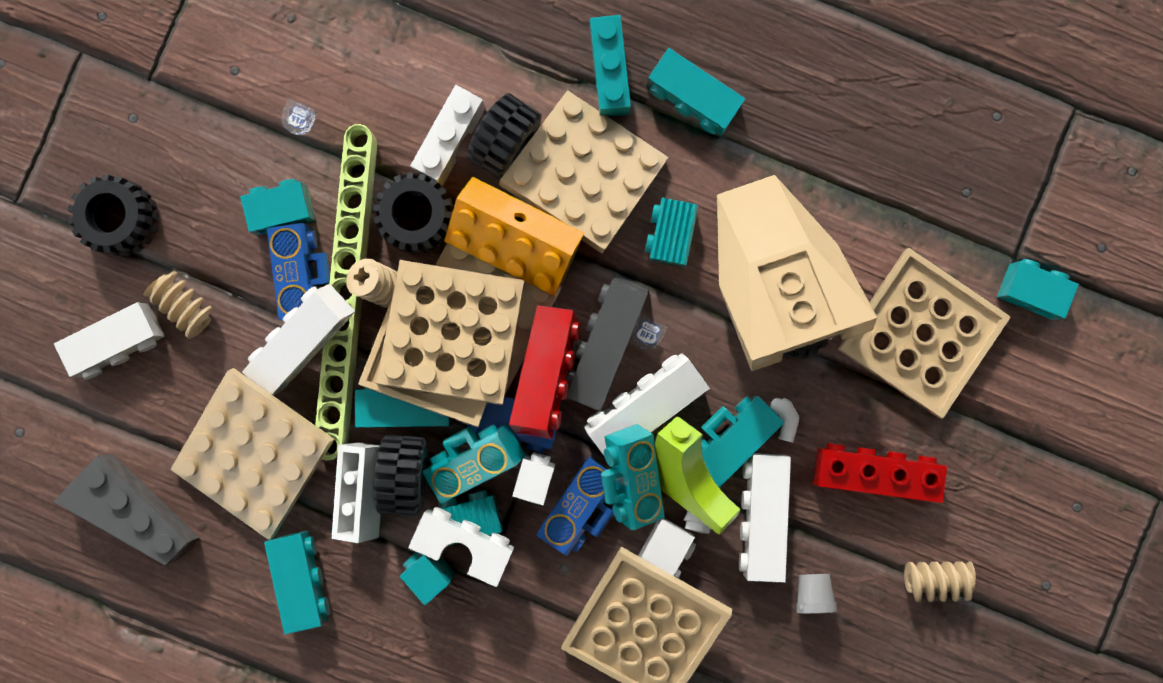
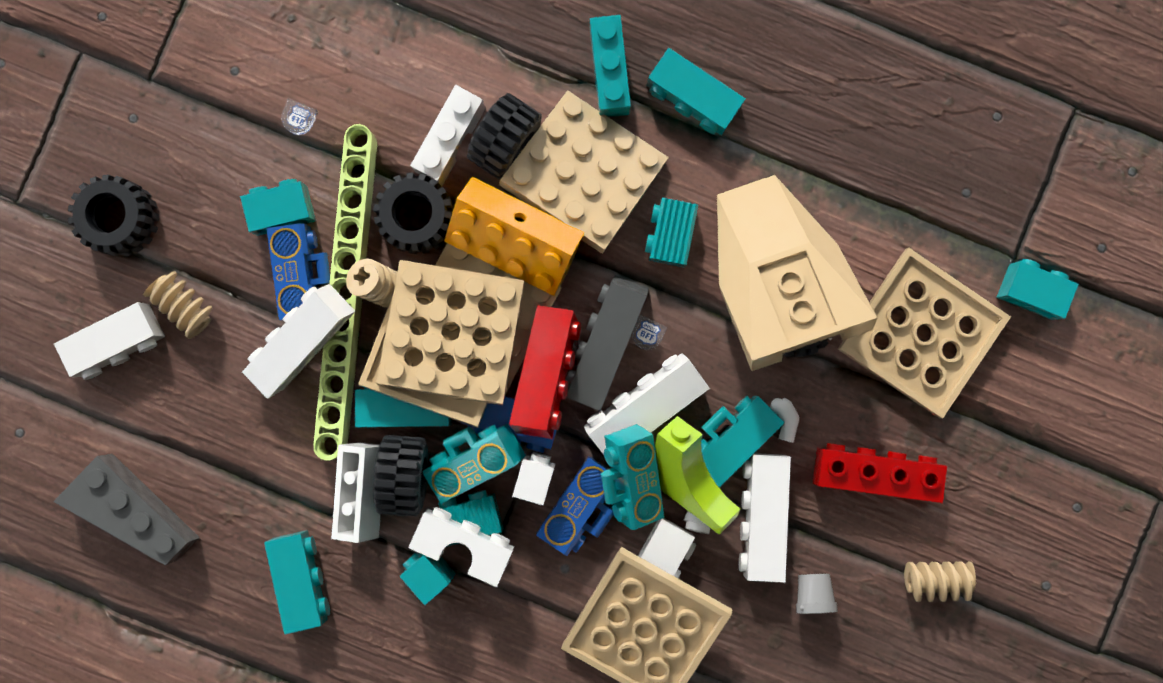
(251, 453): tan plate -> none

